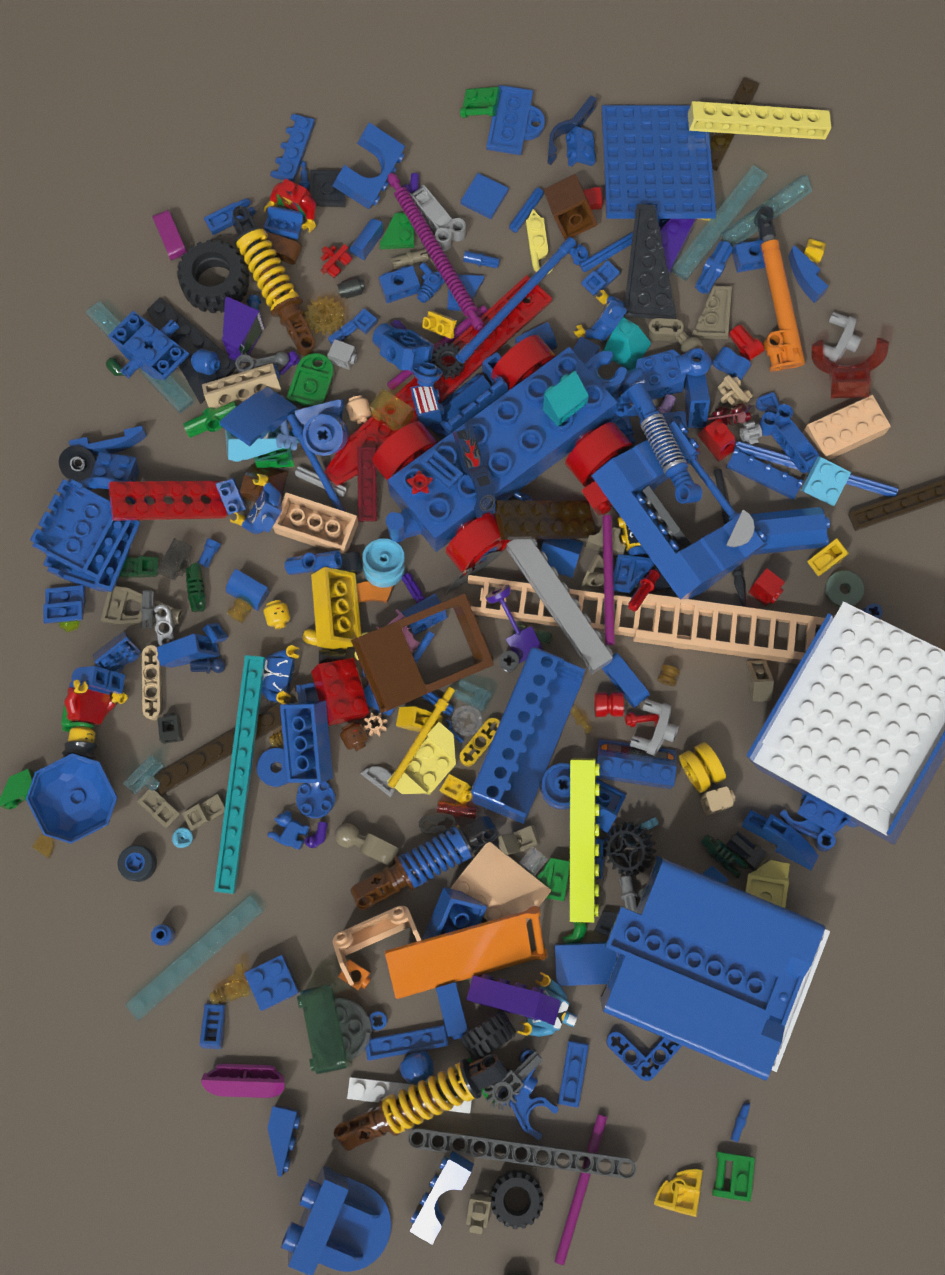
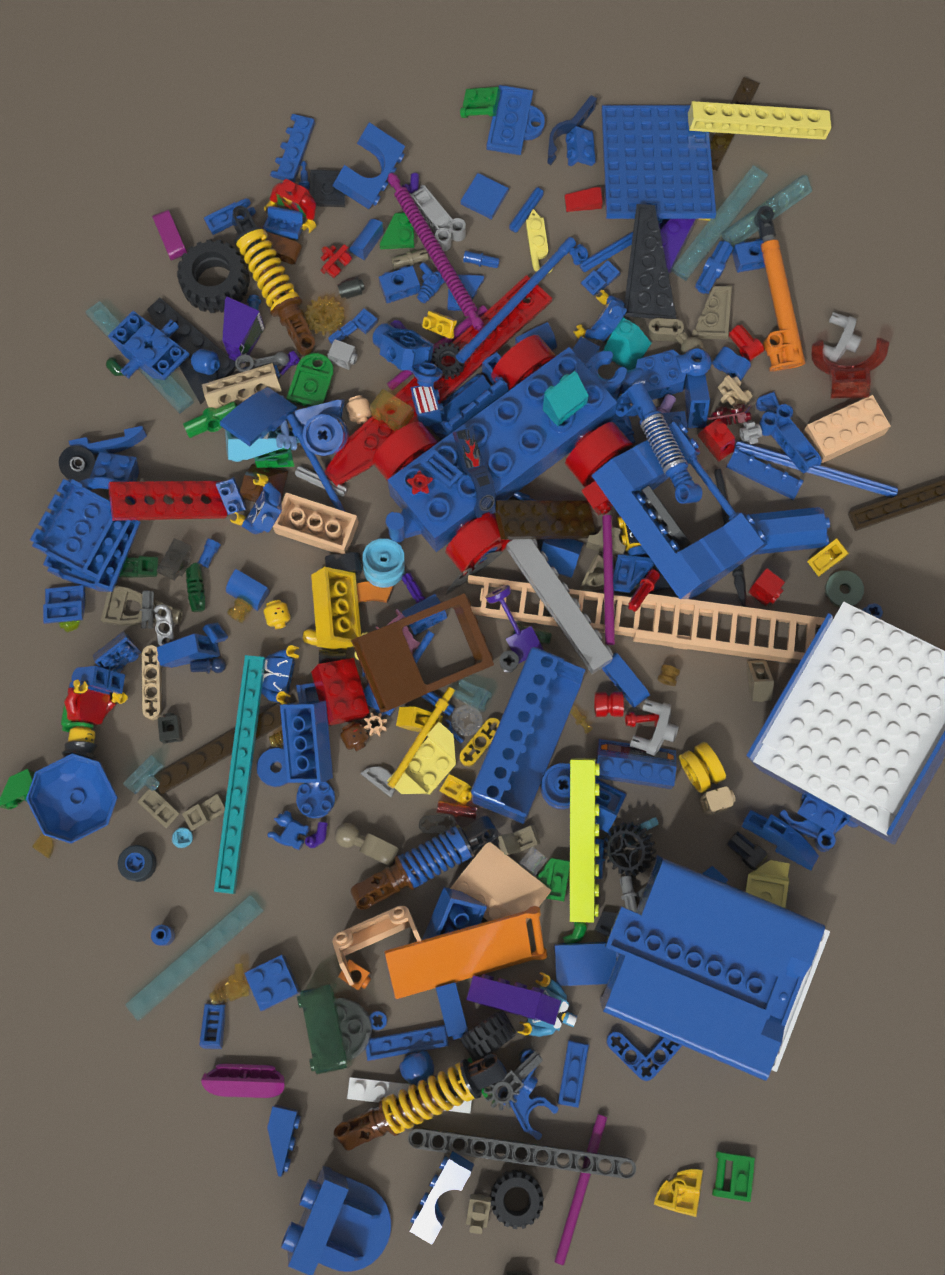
(305, 564): blue piece -> none
(366, 485): dark red tile -> none
(570, 207): reddish brown slope -> none
(723, 854): dark green hinge -> none
(740, 1122): blue piece -> none
(743, 530): light grey tile -> none
(807, 275): blue slope -> none
(814, 250): yellow slope -> none
(826, 481): medium azure plate -> none

